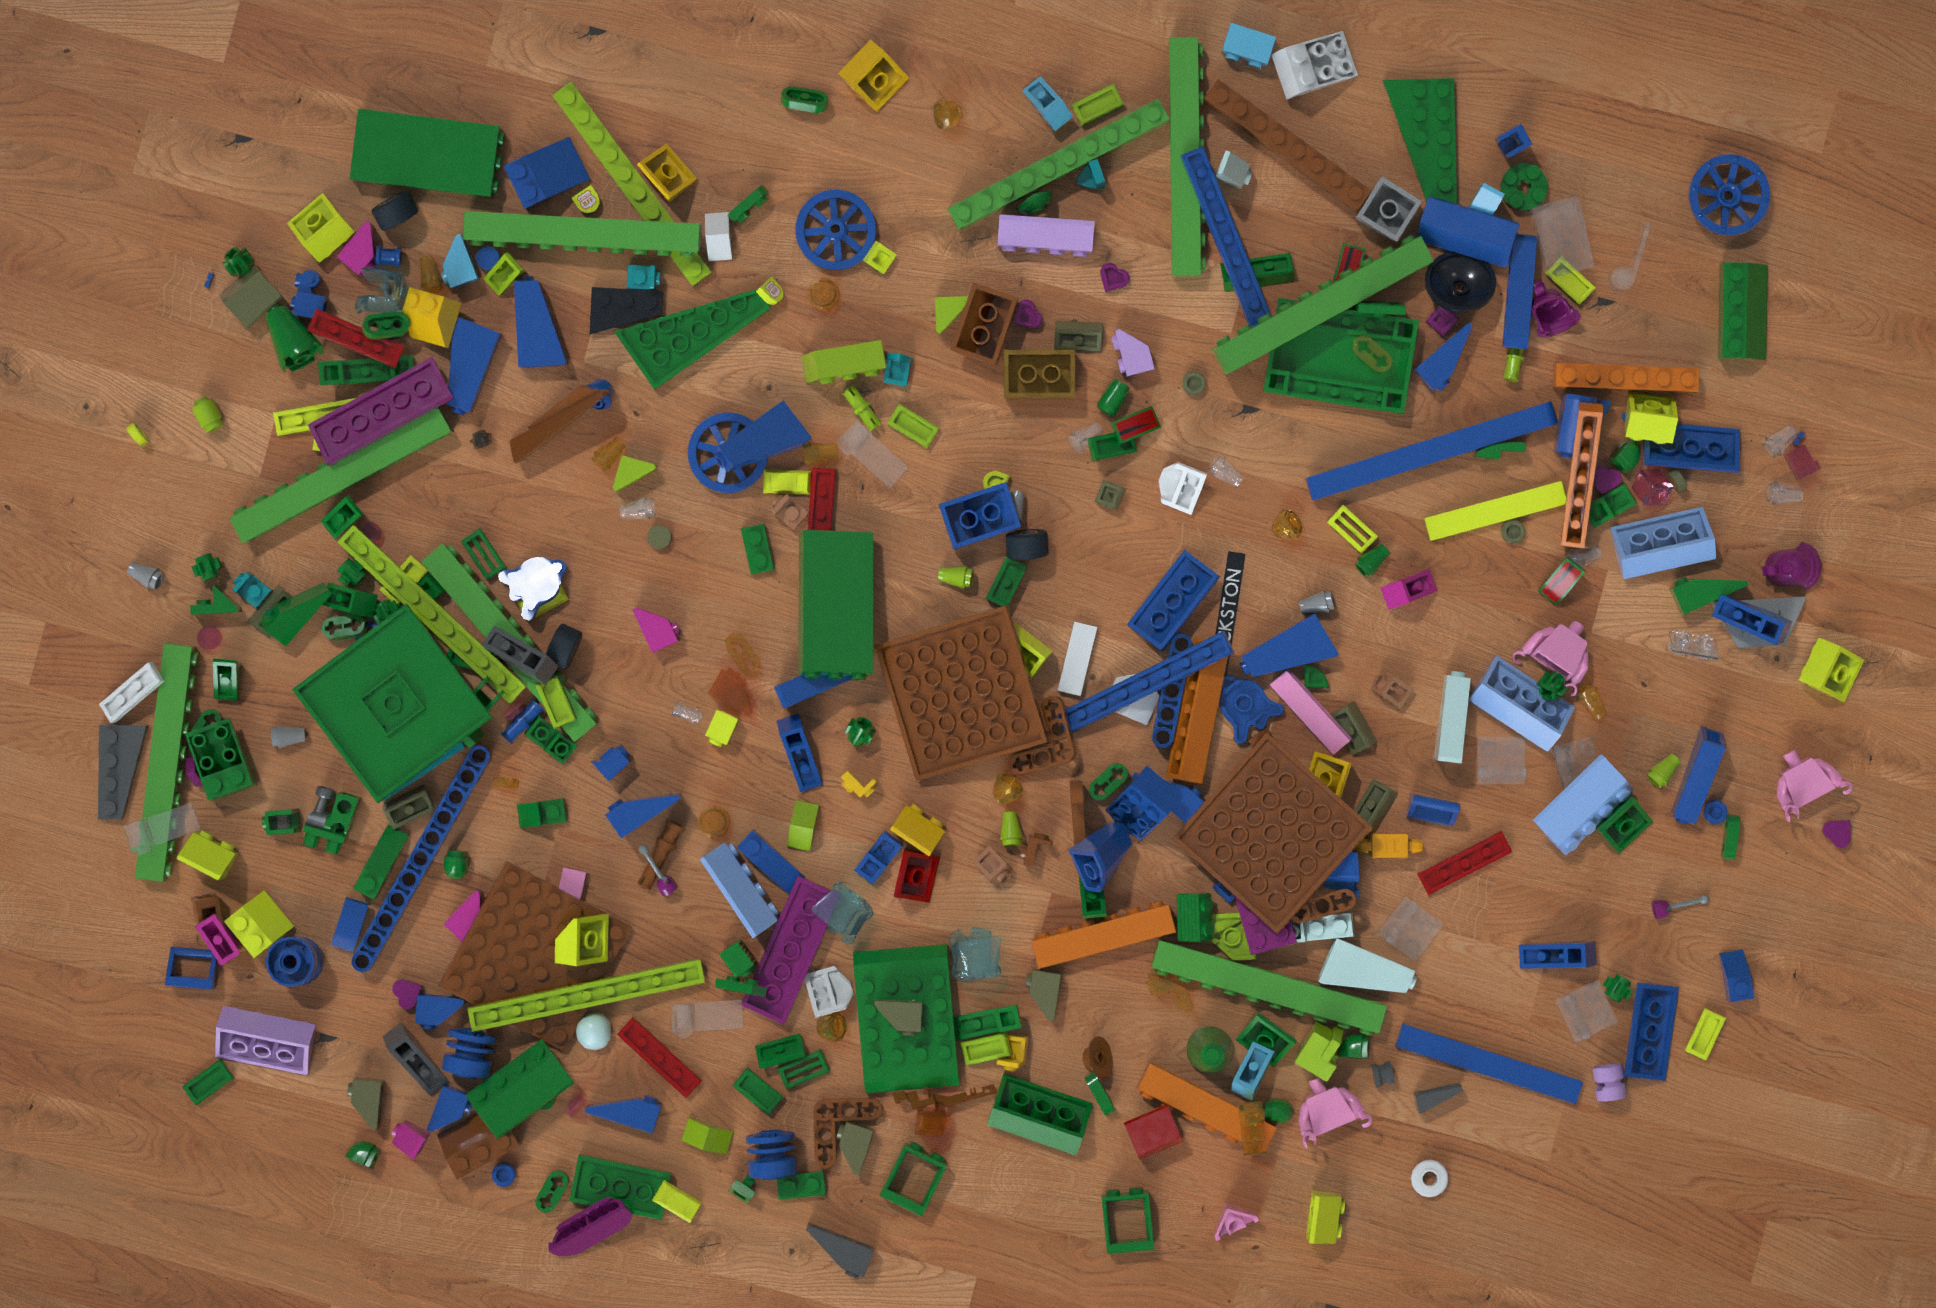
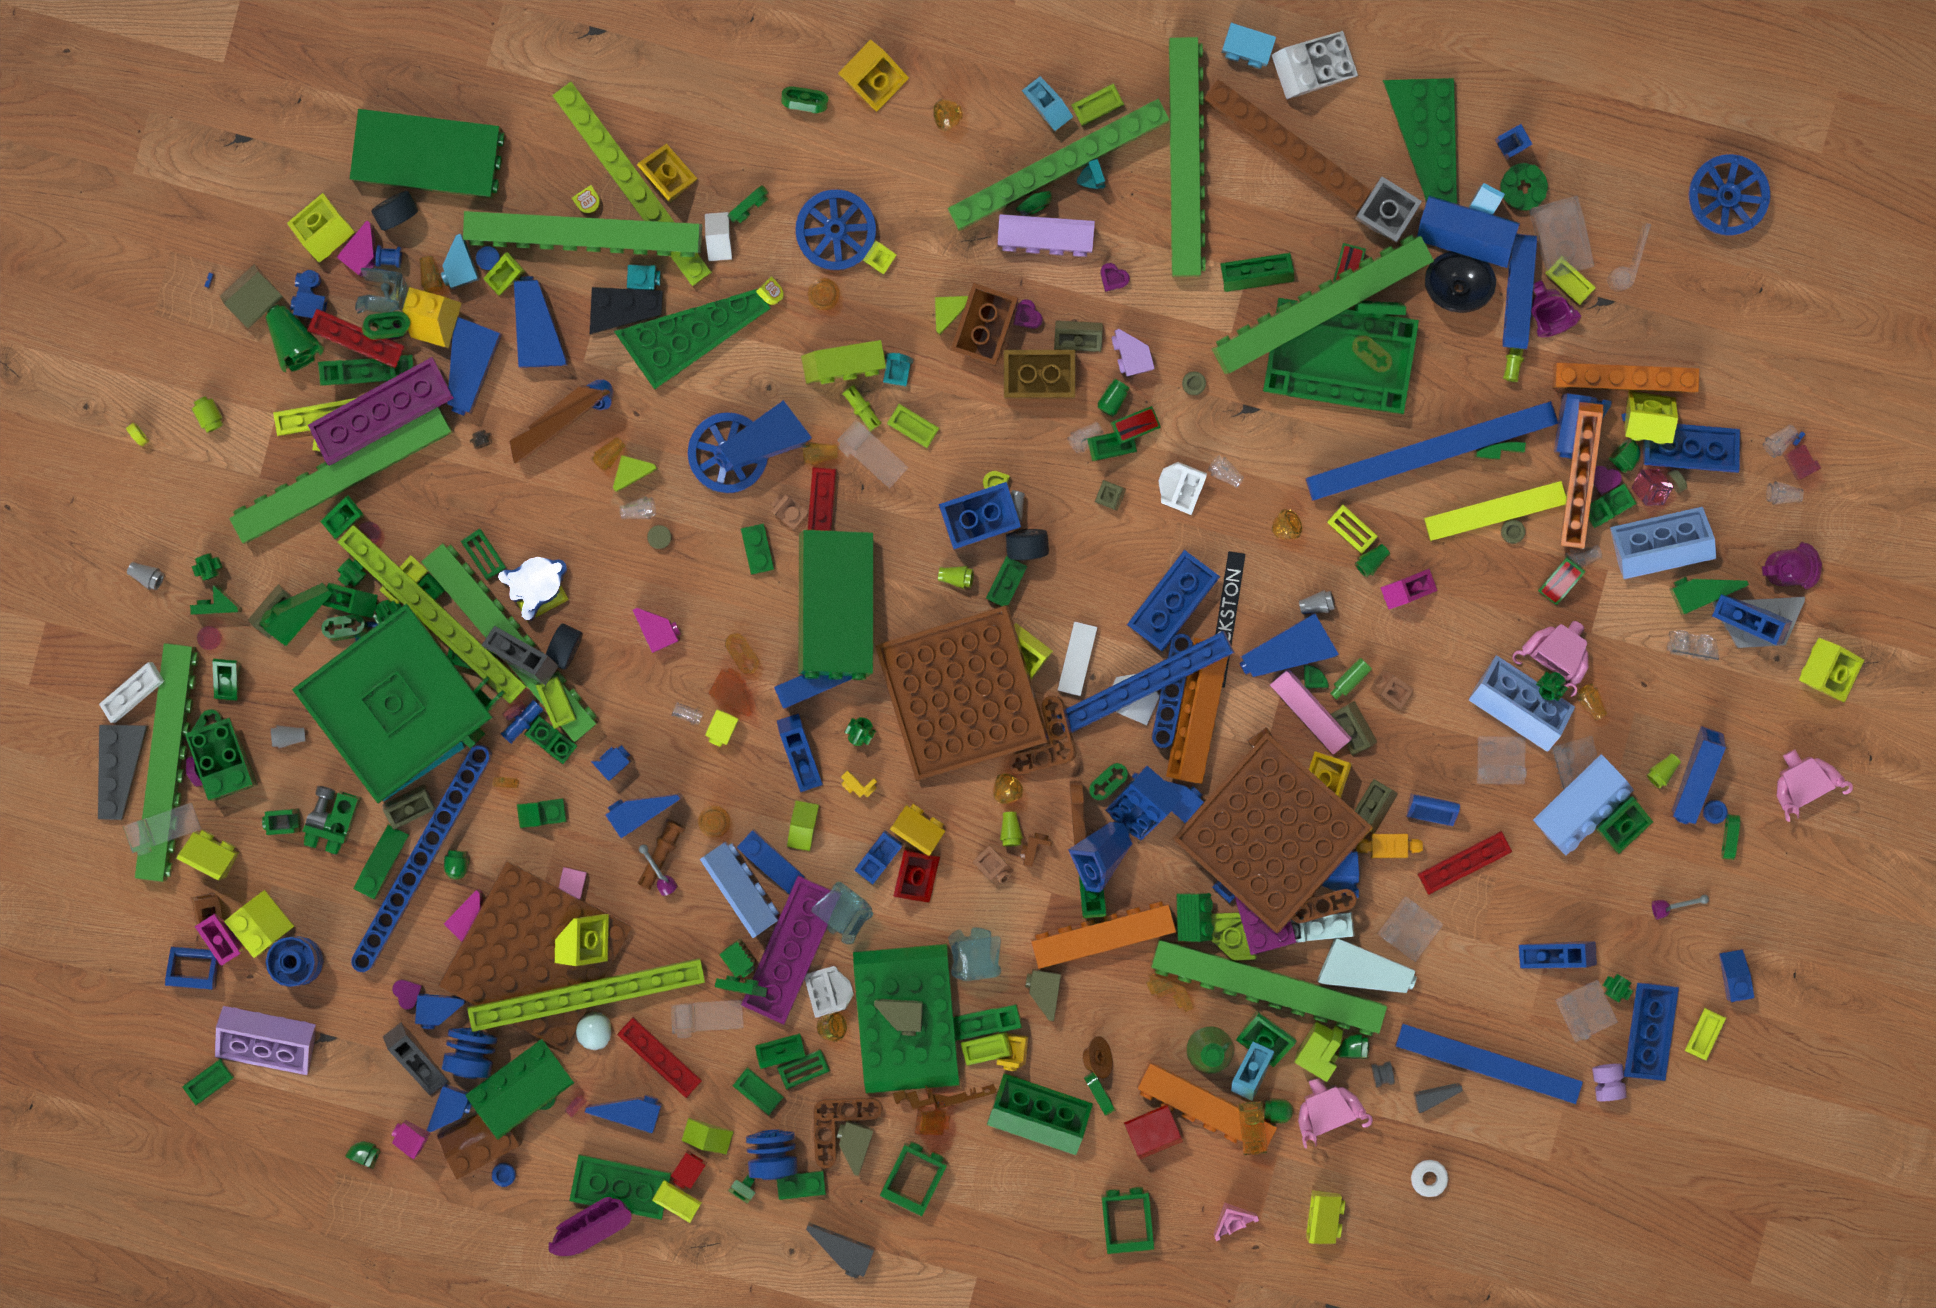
(238, 261): green gear -> none
(251, 588): teal bracket -> none
(349, 924): blue slope -> none
(367, 1099): olive slope -> none
(546, 173): blue slope -> none
(547, 1187): green beam -> none
(688, 1170): none -> red brick
(787, 482): neon yellow tile -> none
(1225, 235): blue tile -> none
(1233, 170): light aqua slope -> none
(1246, 705): blue tile -> none
(1350, 678): none -> bright green cylinder
(1441, 364): blue slope -> none
(1442, 320): magenta tile -> none
(1452, 718): light aqua slope -> none
(1742, 311): green slope -> none
(1838, 832): magenta tile -> none

